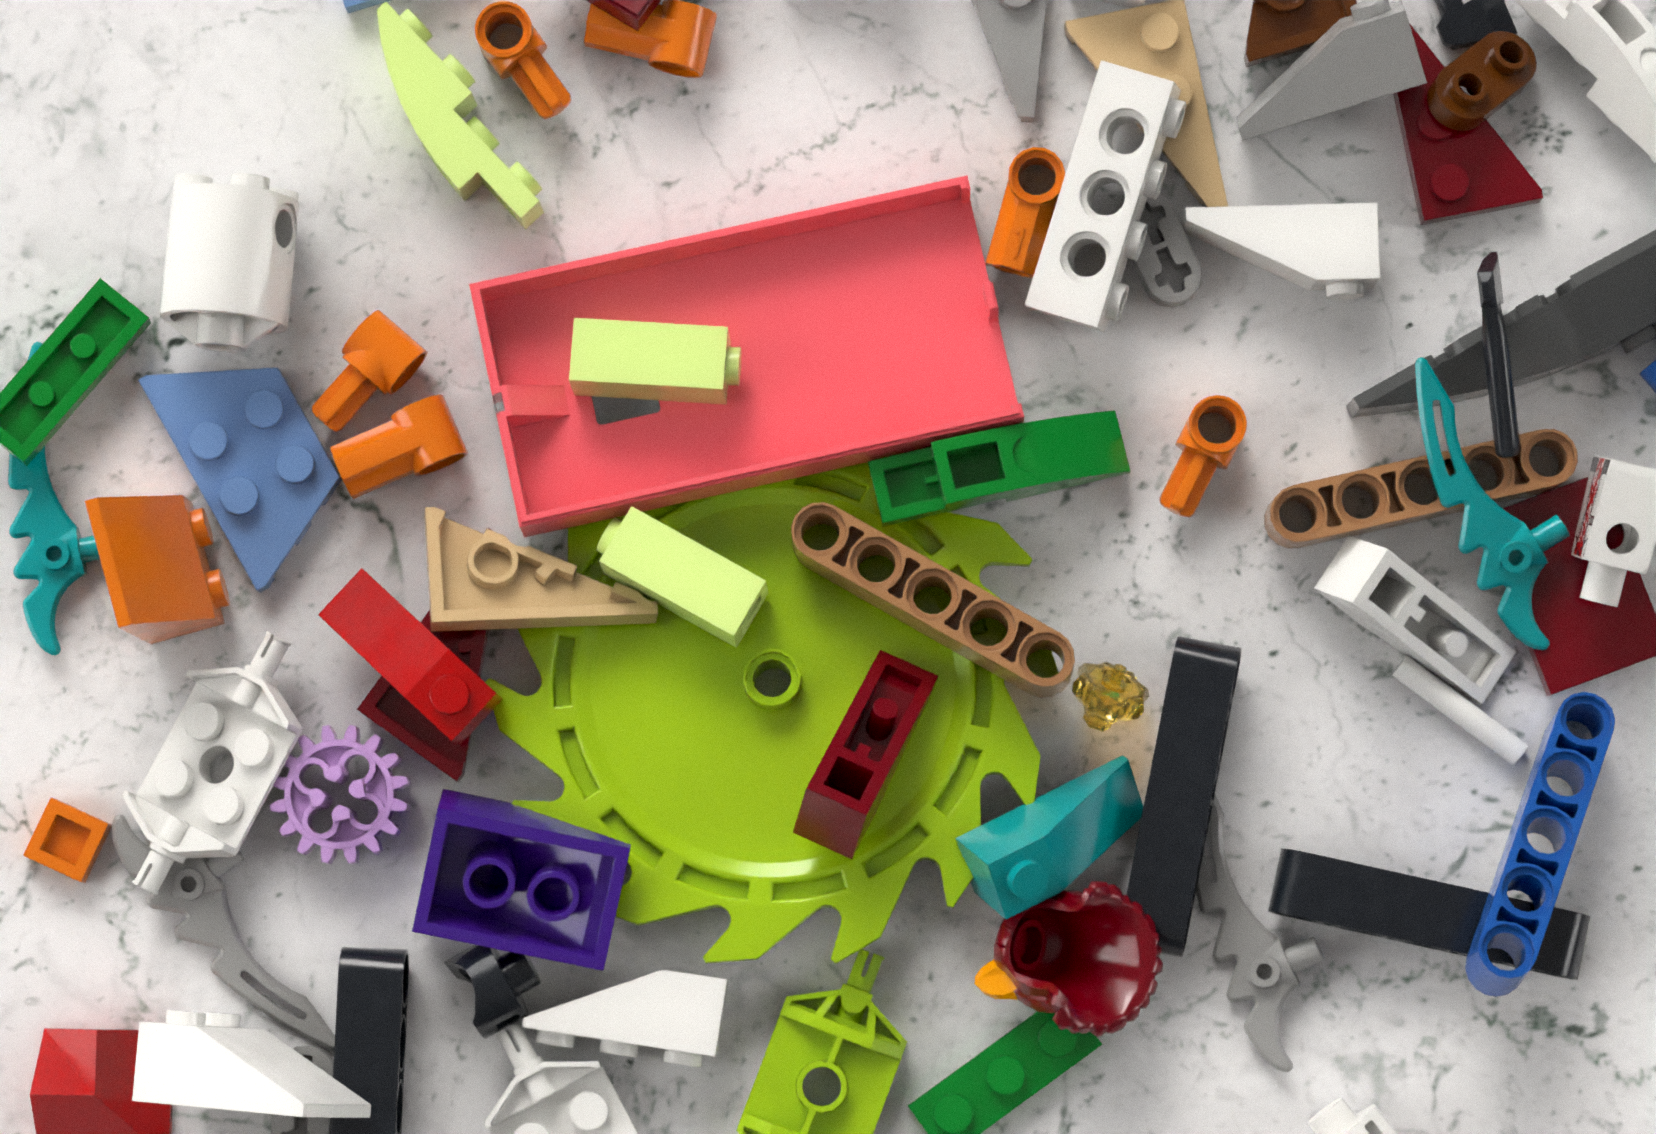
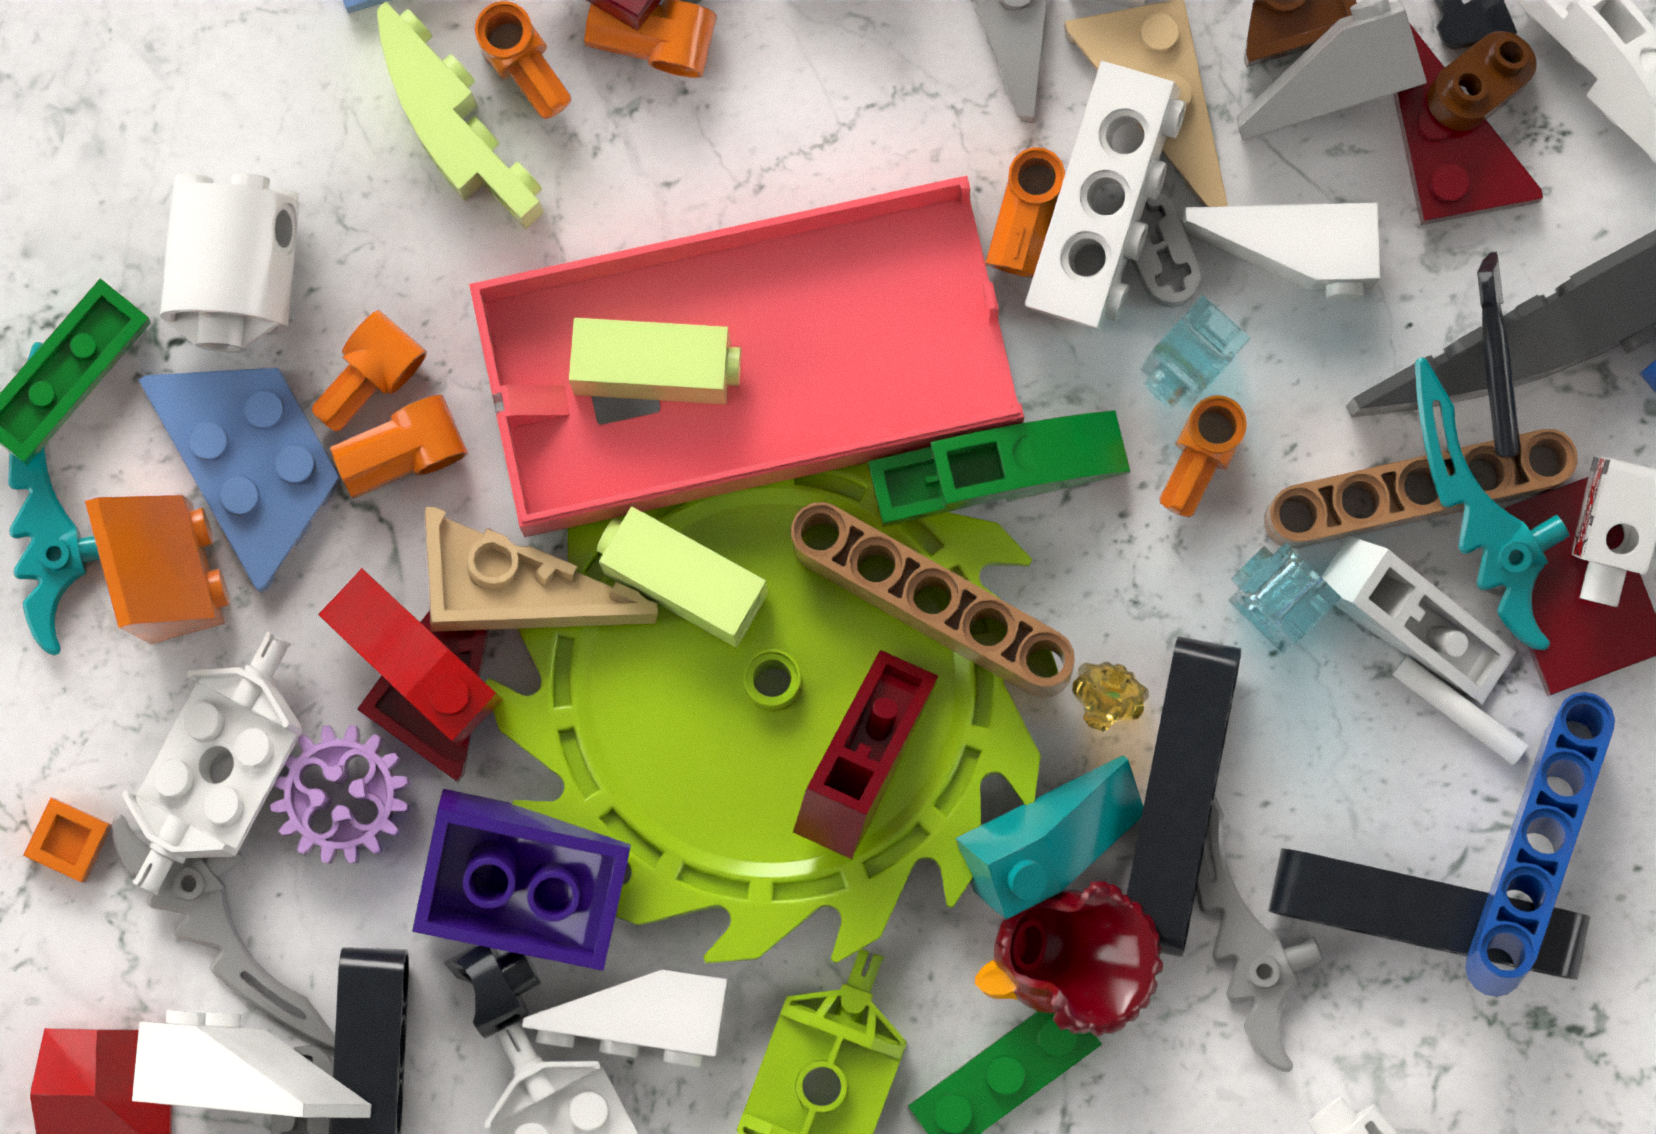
(1193, 355): none -> clear light blue brick
(1281, 596): none -> clear light blue brick

